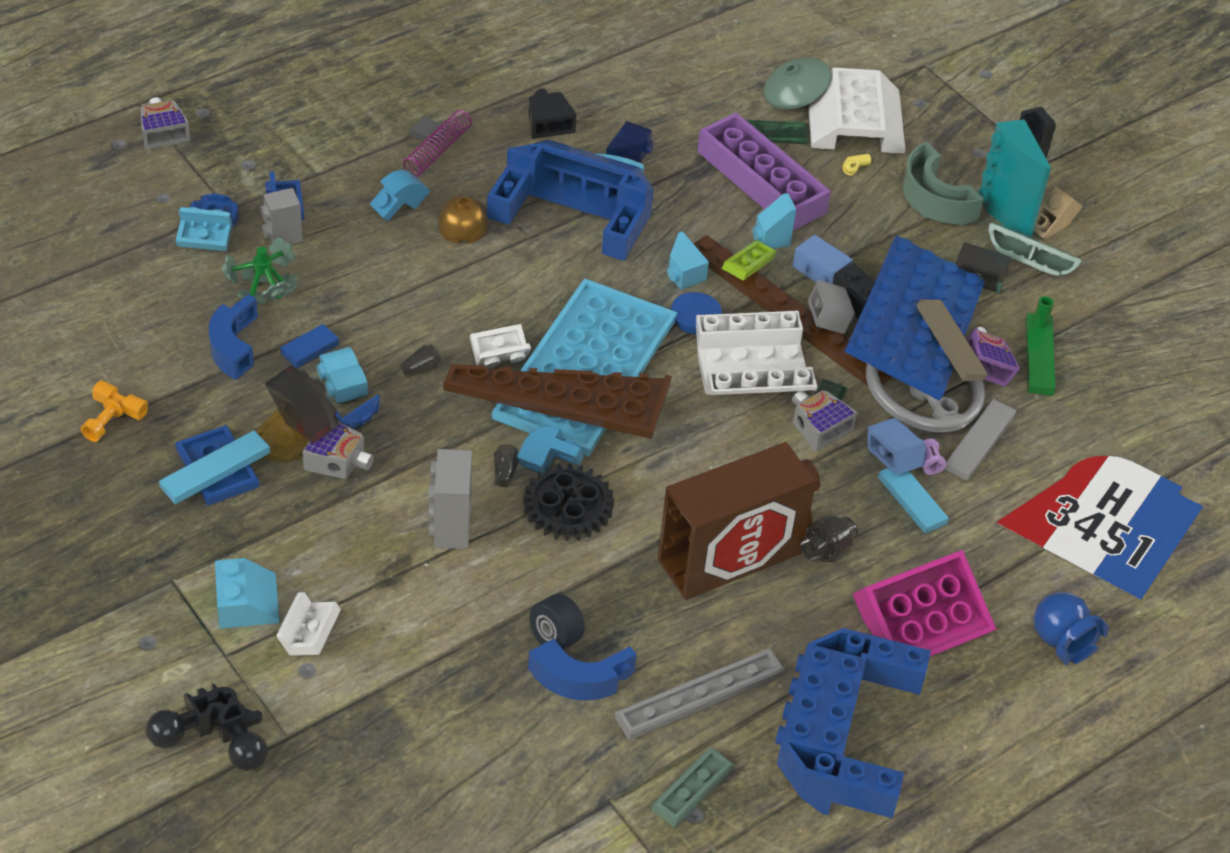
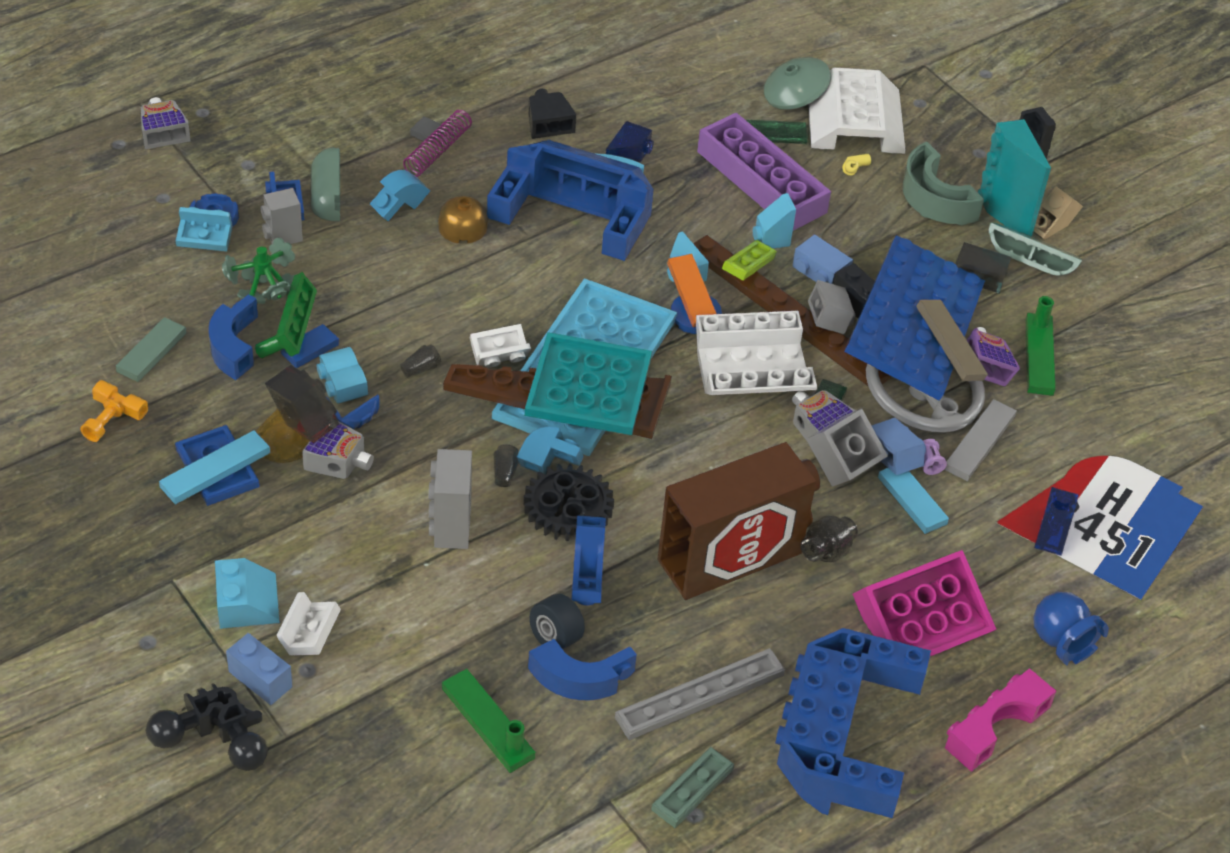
(151, 349): none -> sand green tile
(259, 668): none -> medium blue brick
(293, 320): none -> green piece
(326, 184): none -> sand green brick
(497, 731): none -> green piece
(588, 383): none -> teal plate
(588, 560): none -> blue arch
(690, 287): none -> orange tile
(847, 447): none -> light grey brick
(1023, 698): none -> dark pink arch
(1056, 521): none -> clear blue slope

